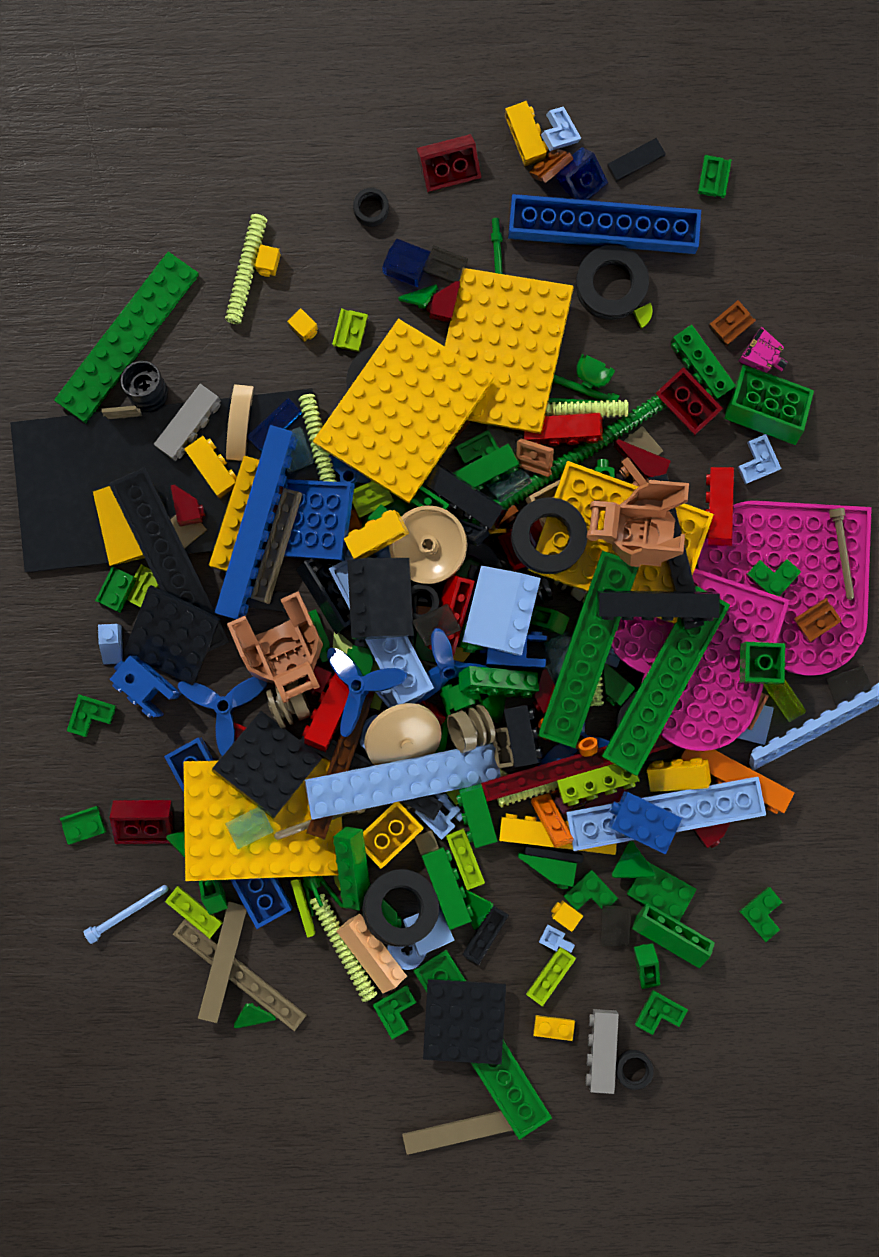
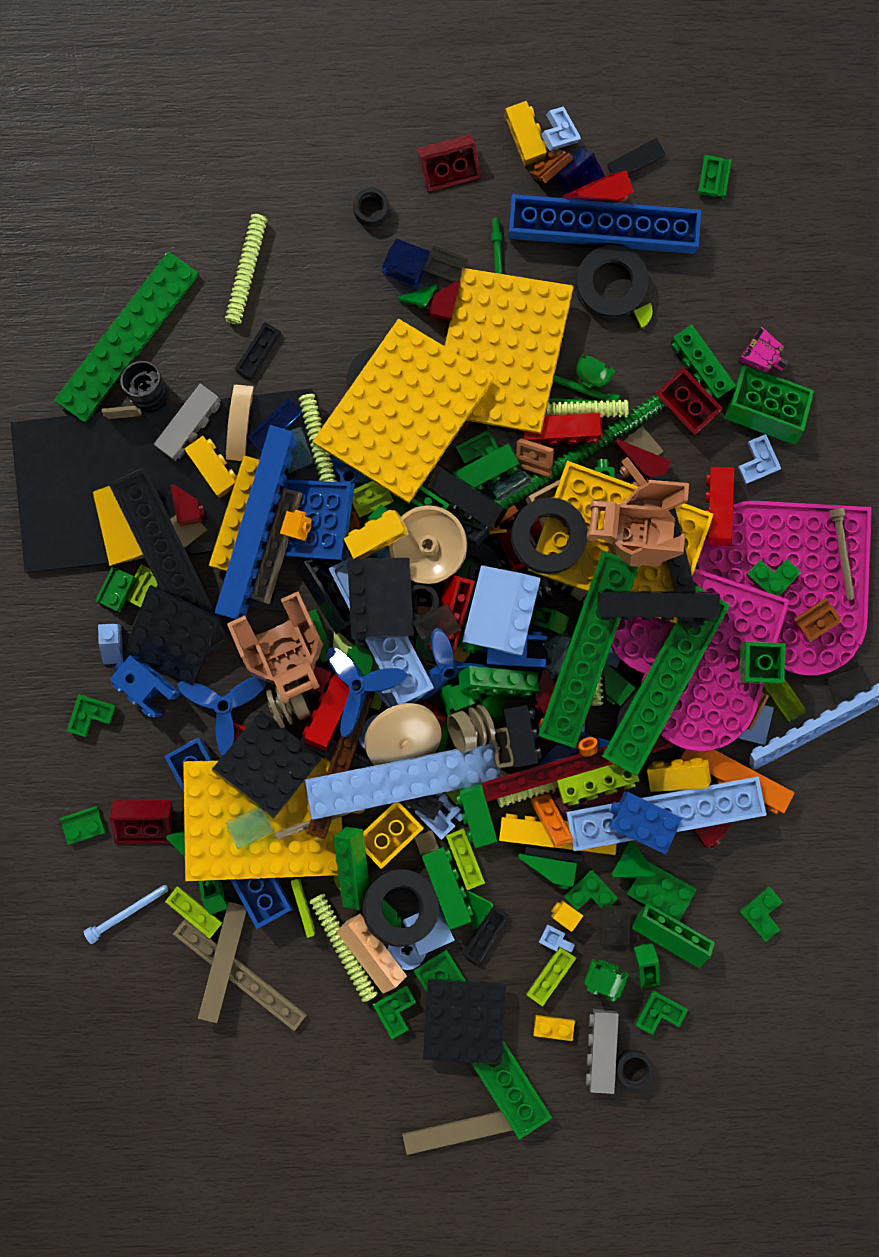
(253, 1015): green piece -> none
(257, 350): none -> black tile
(267, 260): yellow brick -> none
(296, 525): none -> light orange brick
(303, 325): yellow brick -> none
(313, 883): green plant -> none
(350, 330): lime plate -> none
(605, 979): none -> green brick
(607, 189): none -> red slope
(732, 323): dark orange plate -> none

